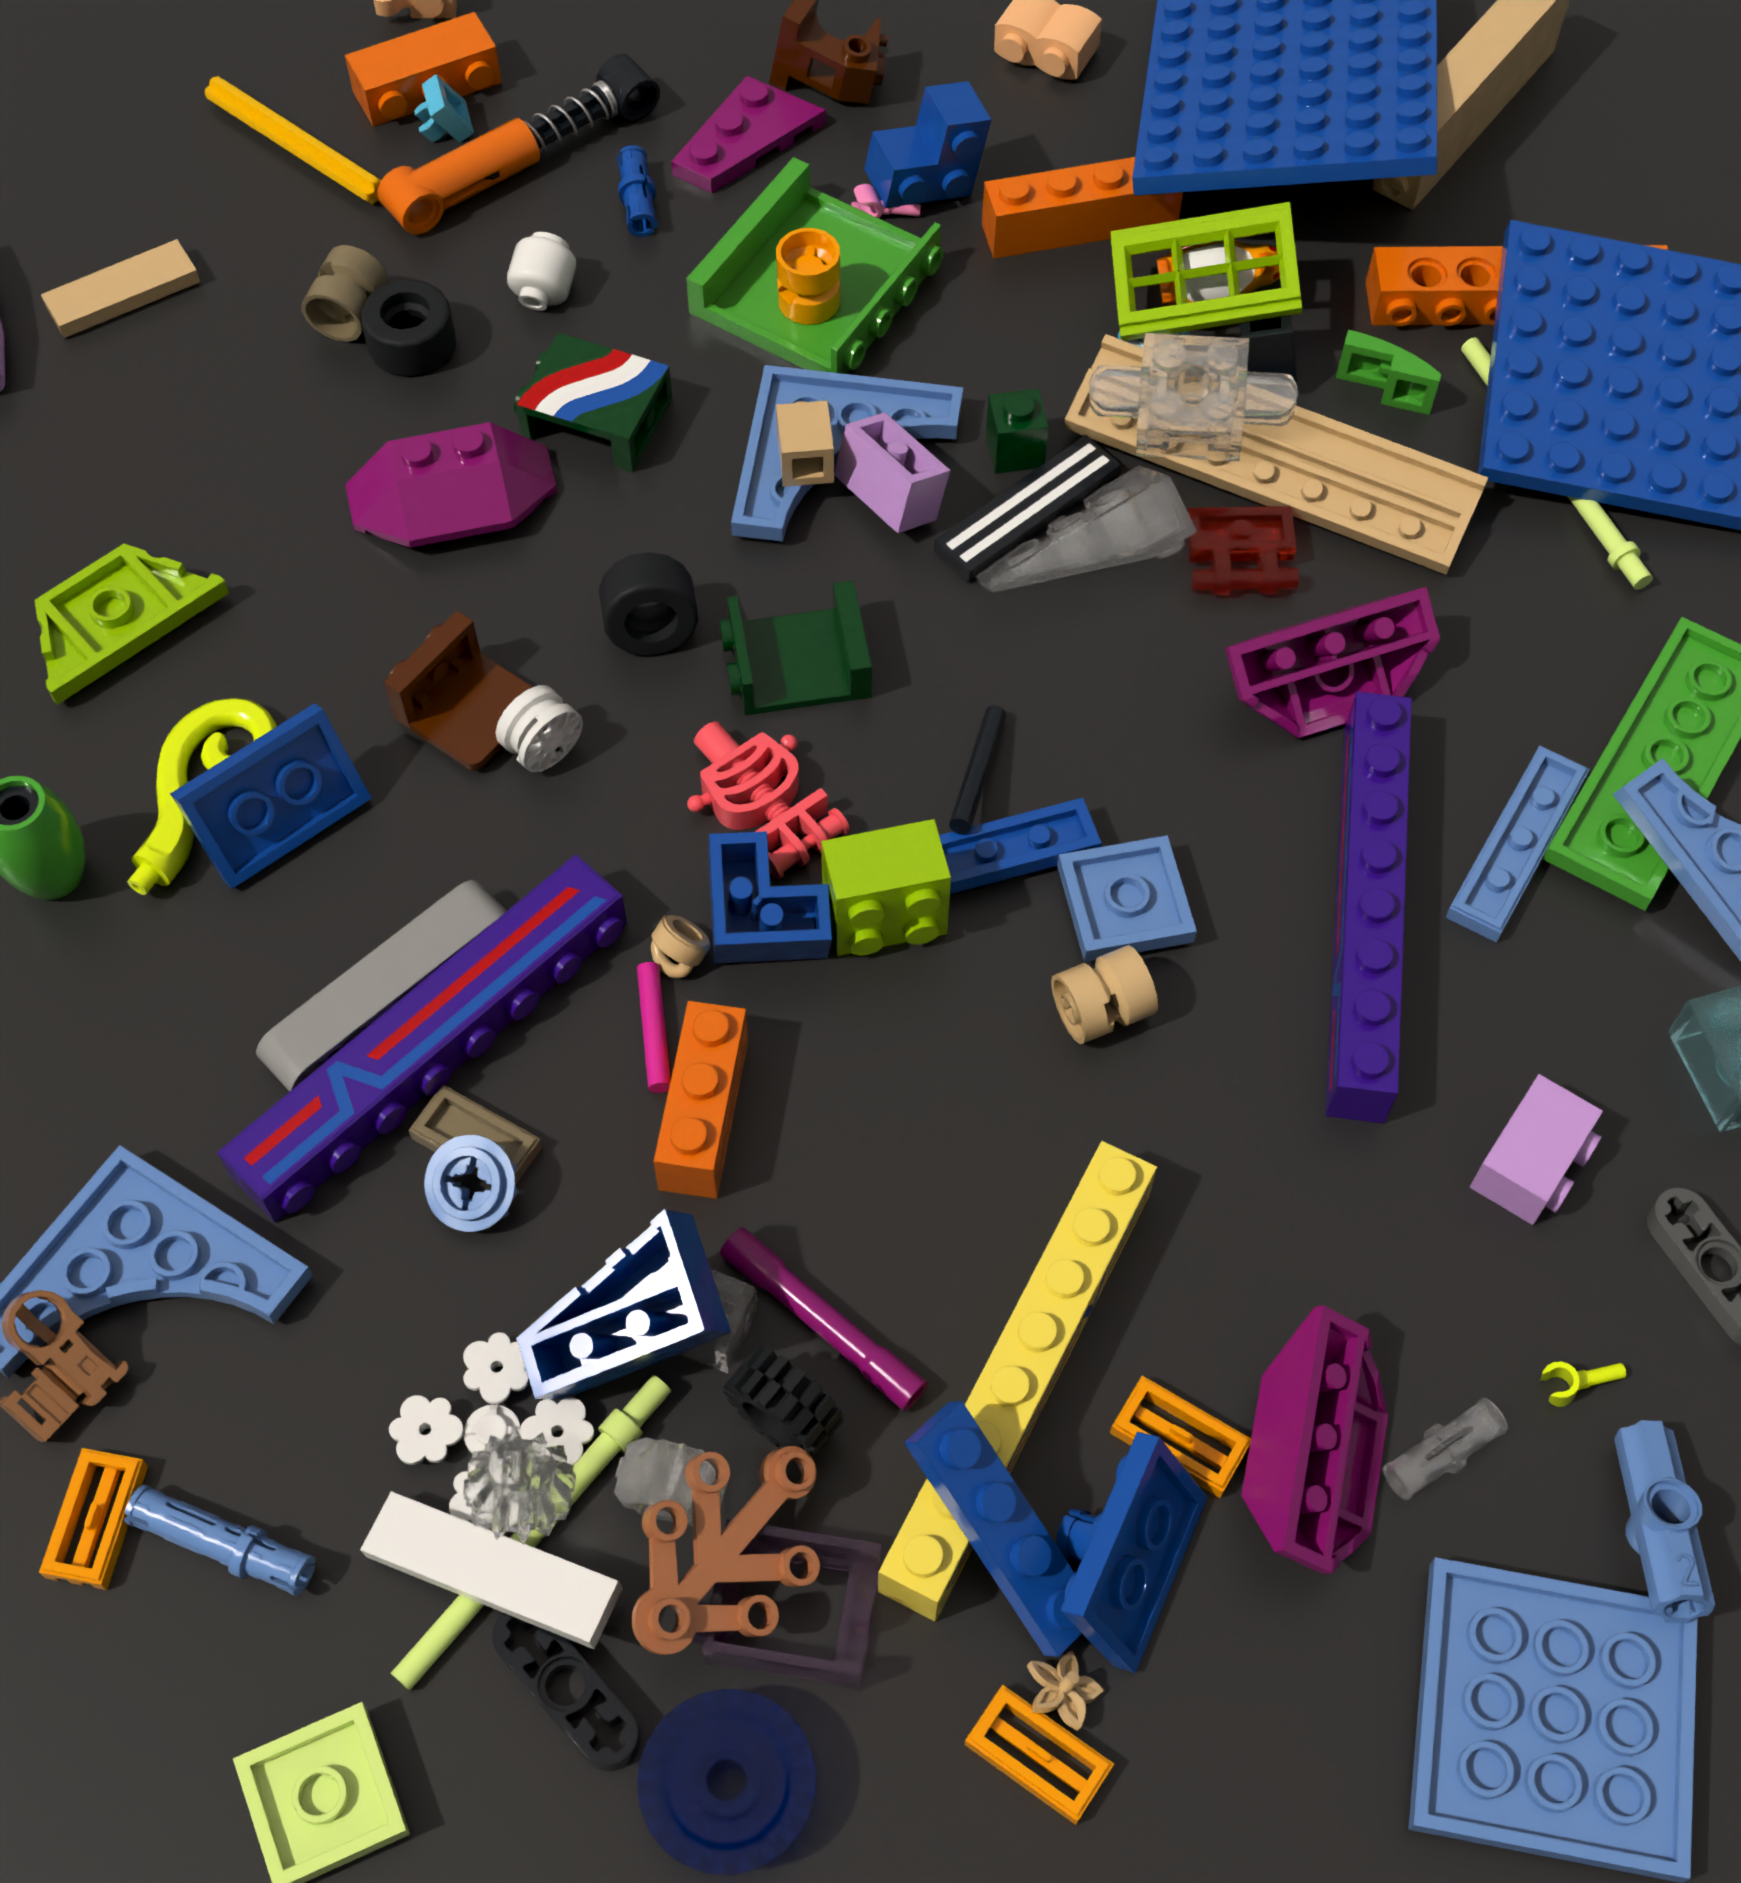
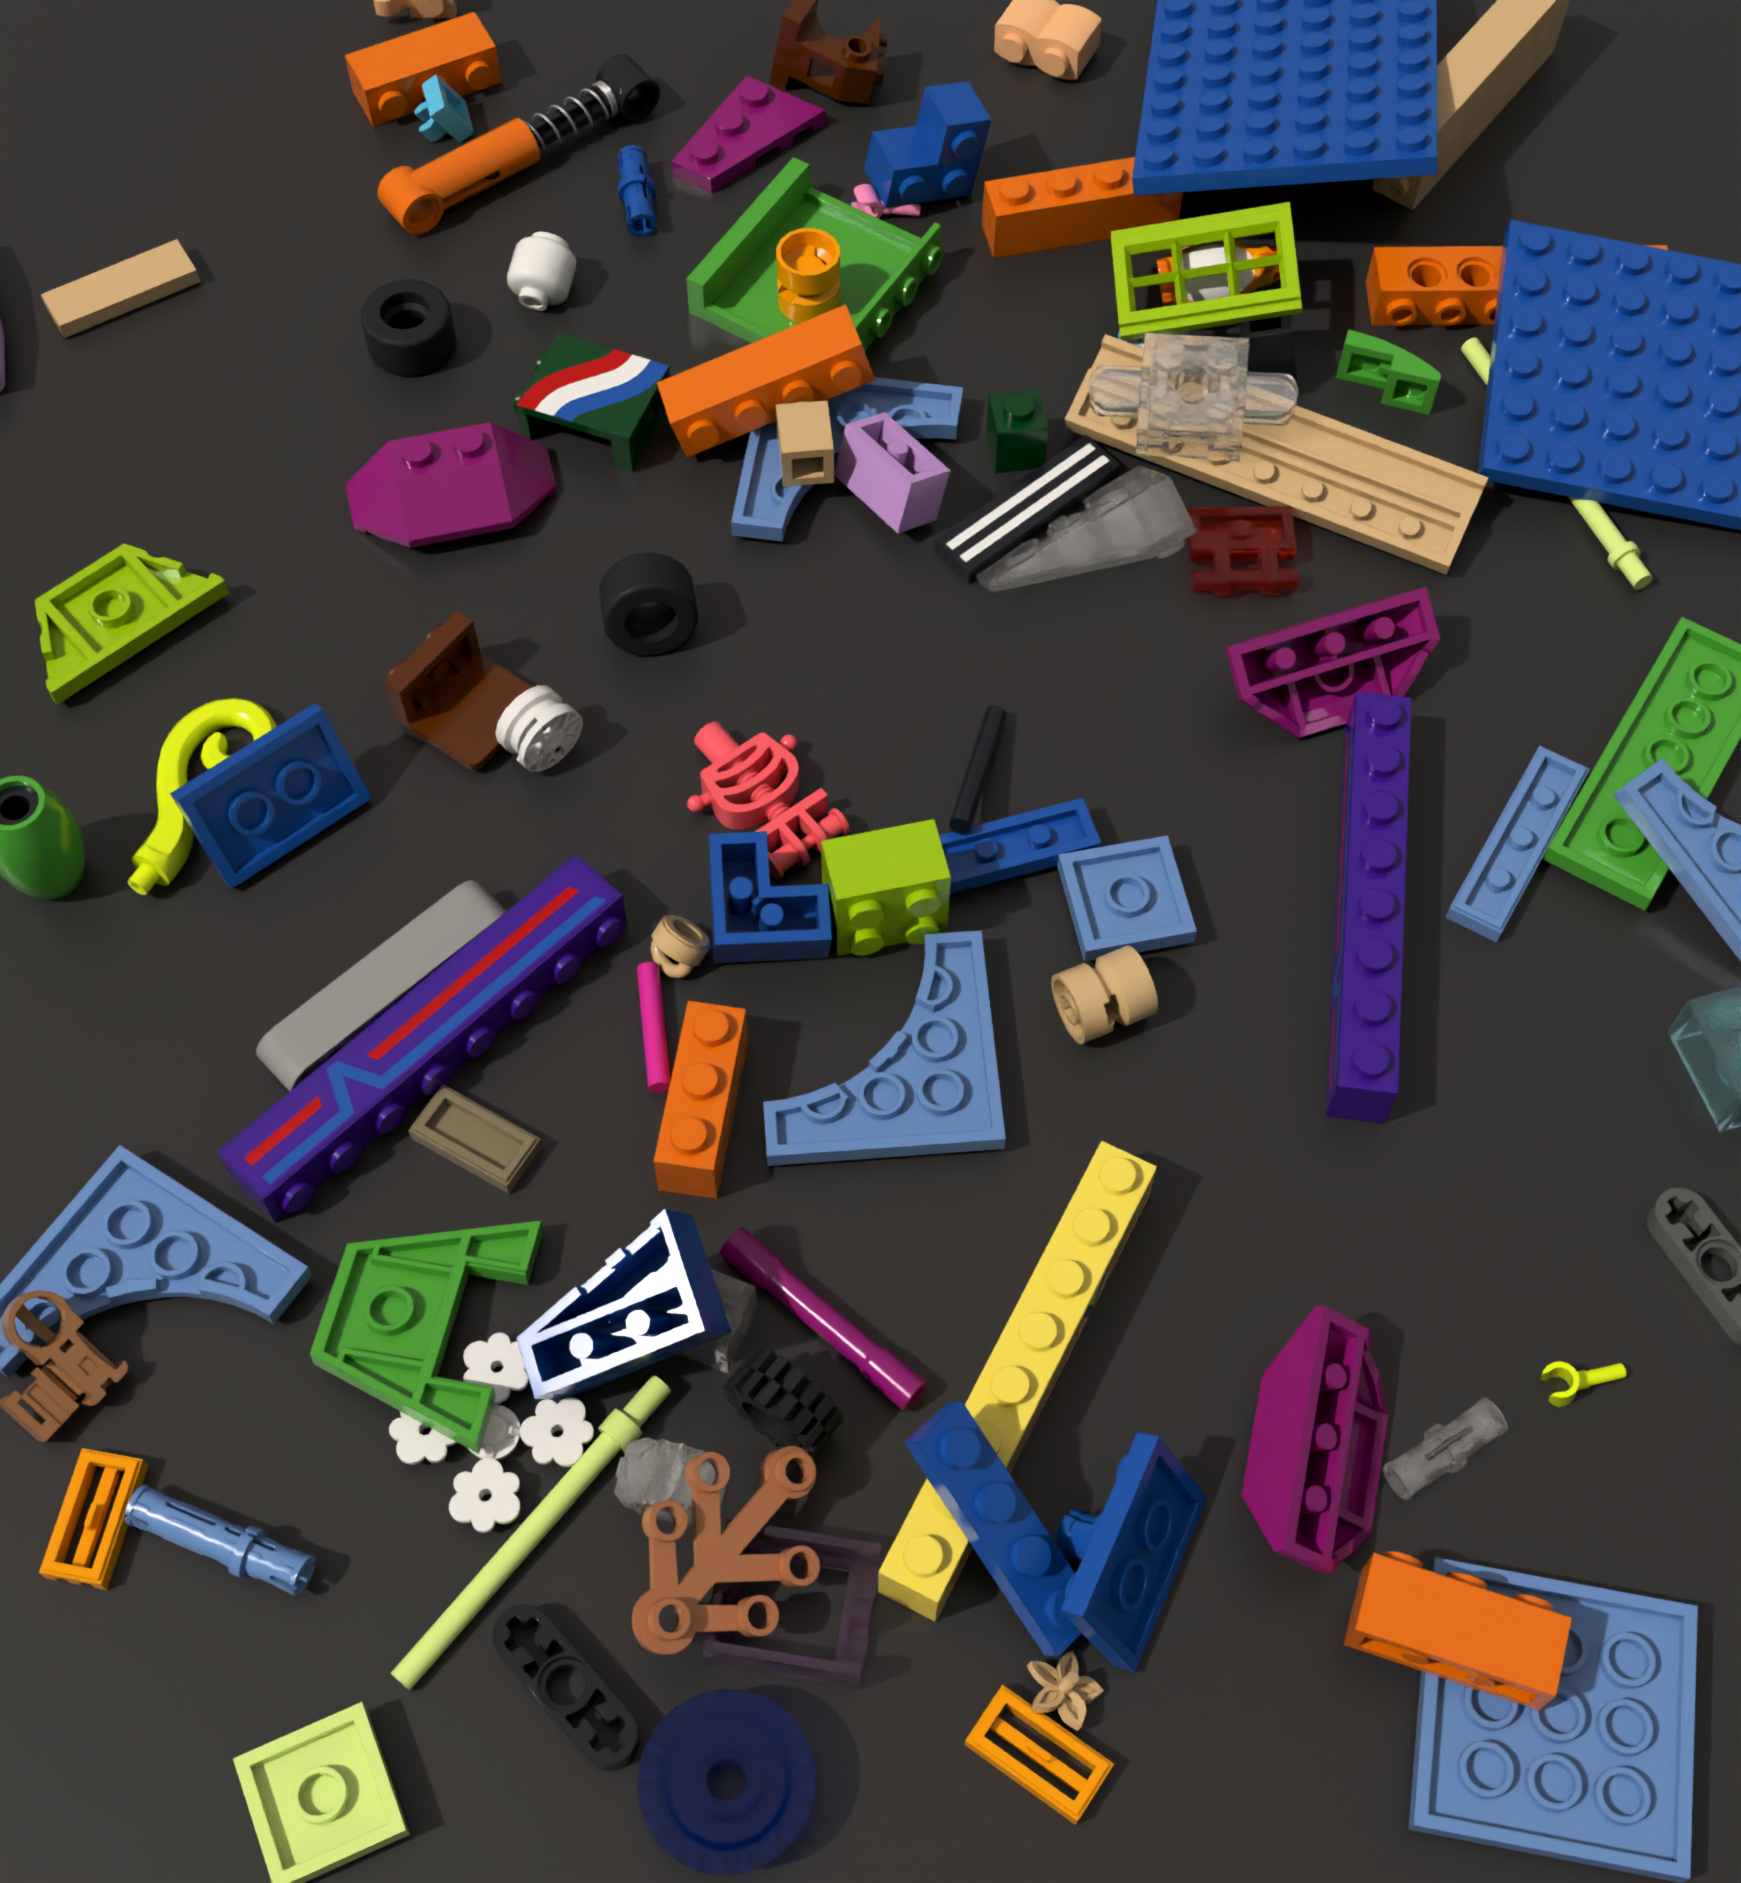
(293, 139): yellow axle -> none
(340, 292): dark tan wheel -> none
(397, 1311): none -> bright green wing
(451, 1200): gear -> none
(492, 1571): white tile -> none
(519, 1485): clear gear -> none
(745, 385): none -> orange brick
(798, 656): dark green panel -> none
(923, 1090): none -> medium blue plate
(1193, 1416): light orange tile -> none
(1458, 1629): none -> orange brick
(1536, 1150): lavender brick -> none
(1670, 1550): medium blue piece -> none

